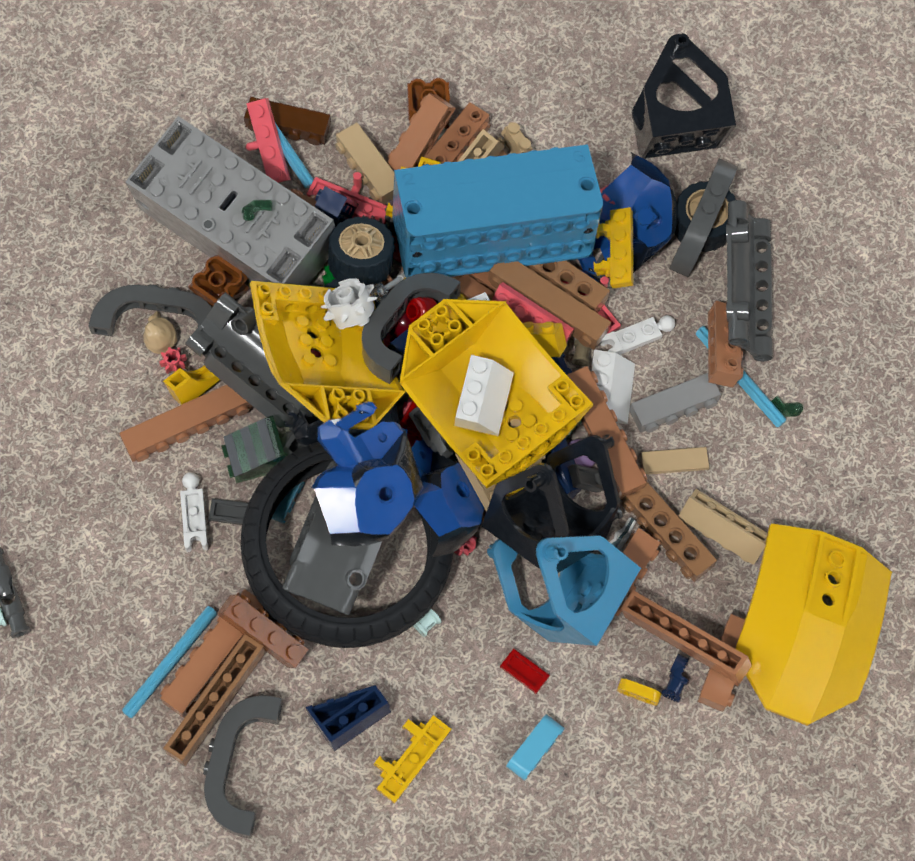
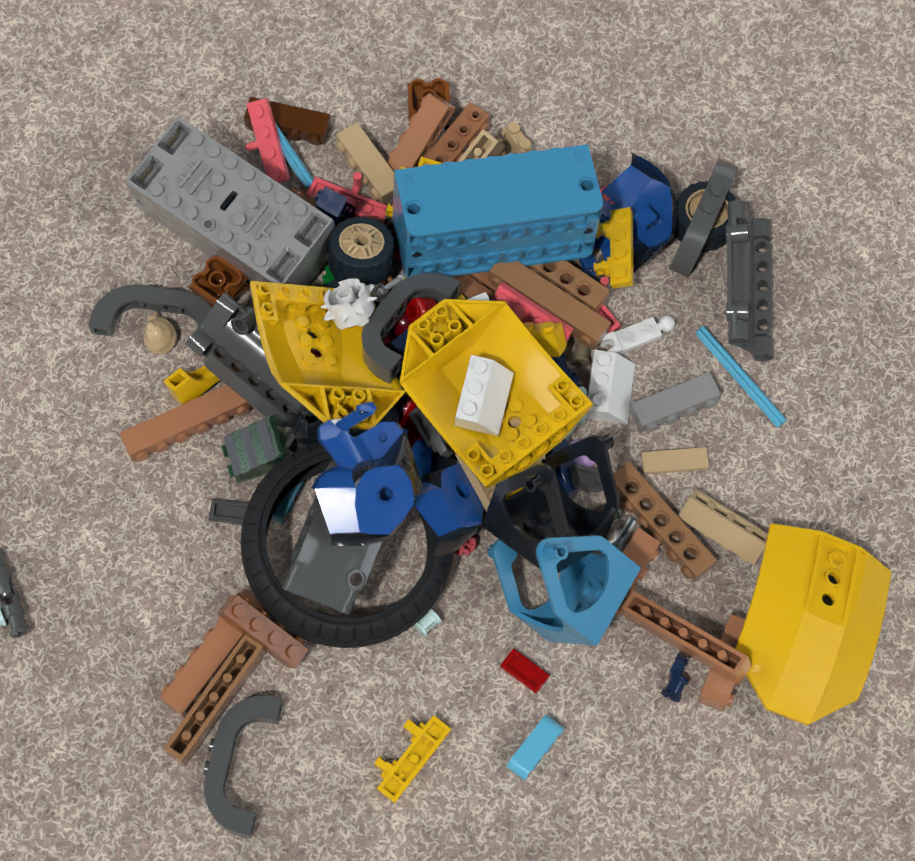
(169, 662): medium azure axle -> none
(174, 365): coral gear -> none
(193, 512): white plate -> none
(254, 206): clear green arm -> none
(349, 716): dark blue wedge -> none
(602, 421): nougat brick -> none
(639, 691): yellow beam -> none
(676, 131): black piece -> none
(723, 358): nougat brick -> none
(788, 409): clear green arm -> none

